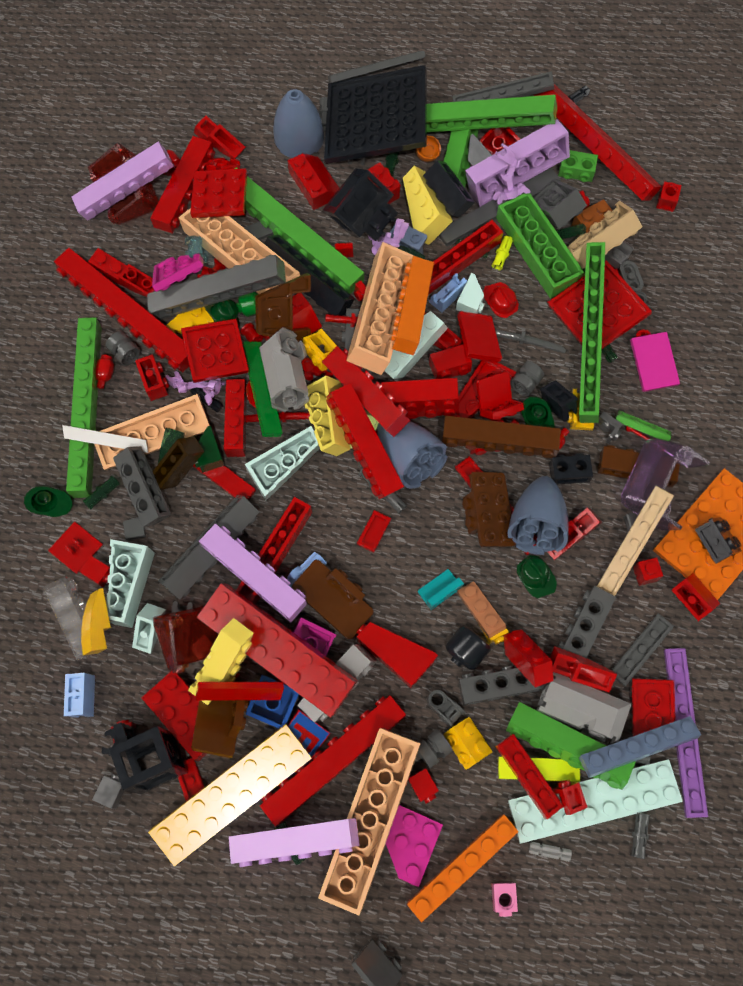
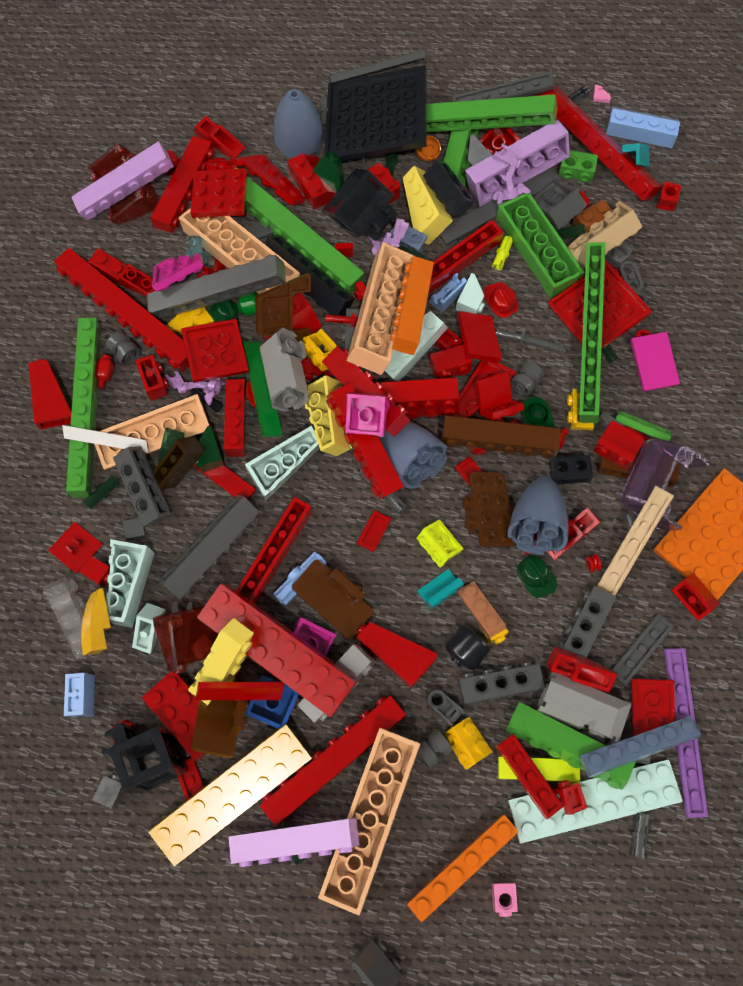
(47, 501): dark green piece -> none
(48, 399): none -> red slope
(250, 333): red bush -> none
(253, 573): lavender brick -> none
(272, 177): none -> red wing
(282, 416): red sword -> none
(308, 733): blue piece -> none
(330, 170): none -> dark green slope
(366, 414): none -> dark pink slope
(412, 844): dark pink plate -> none
(423, 786): red brick -> none
(439, 543): none -> neon yellow bracket
(528, 658): red brick -> none
(550, 851): light grey axle -> none
(560, 399): black hinge -> none
(593, 563): none -> red bush
(601, 95): none -> bright pink tile
(619, 445): none -> red bracket
(642, 153): none -> teal panel
(643, 127): none -> light blue slope
(648, 571): red brick -> none
(718, 539): black bracket -> none

